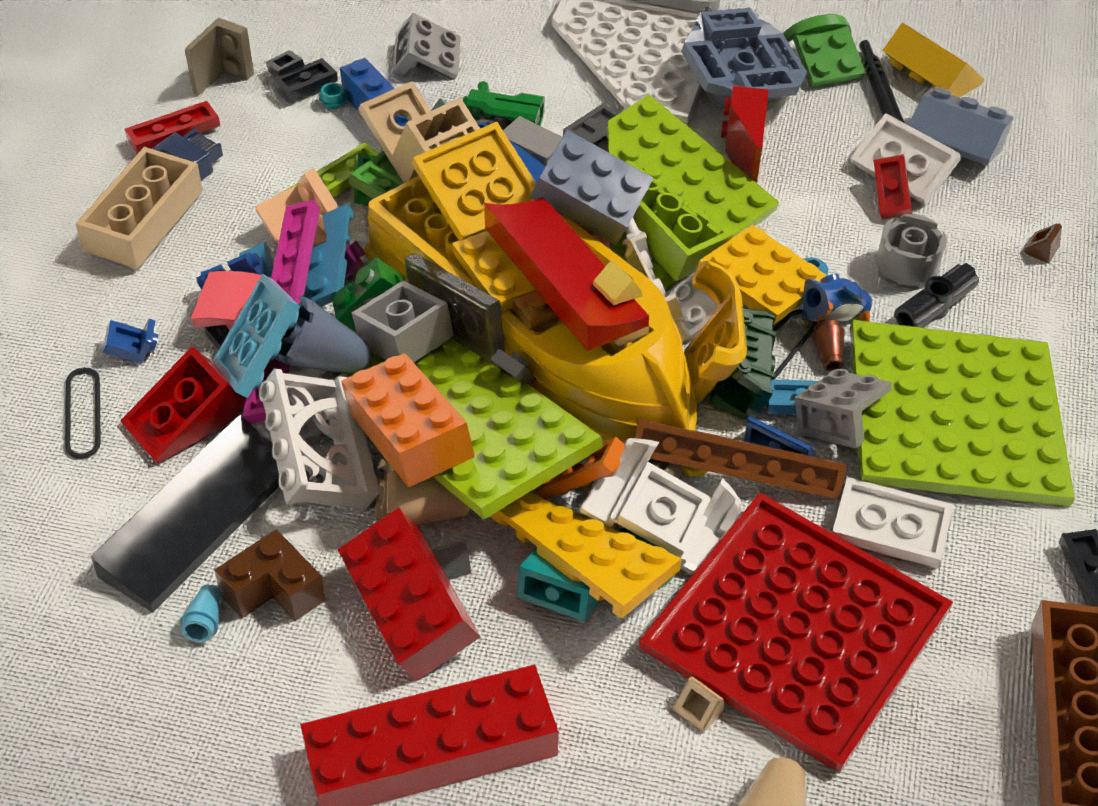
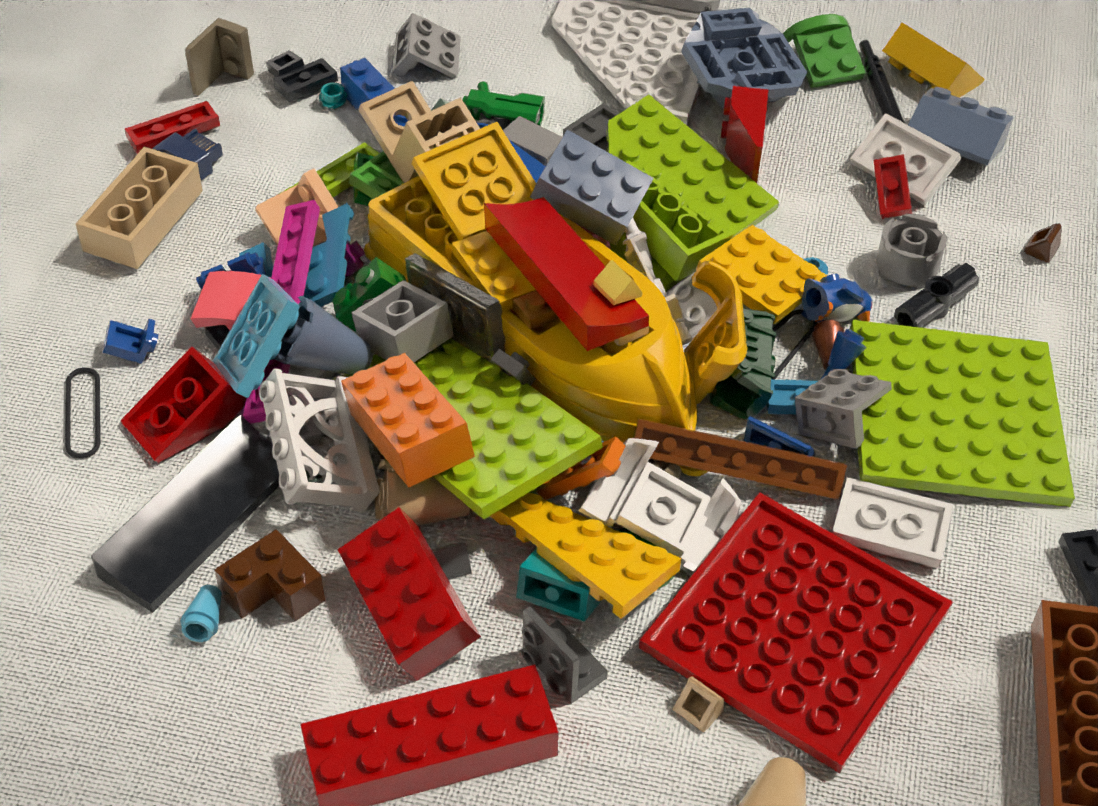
(560, 657): none -> dark grey bracket
(845, 350): none -> blue cone

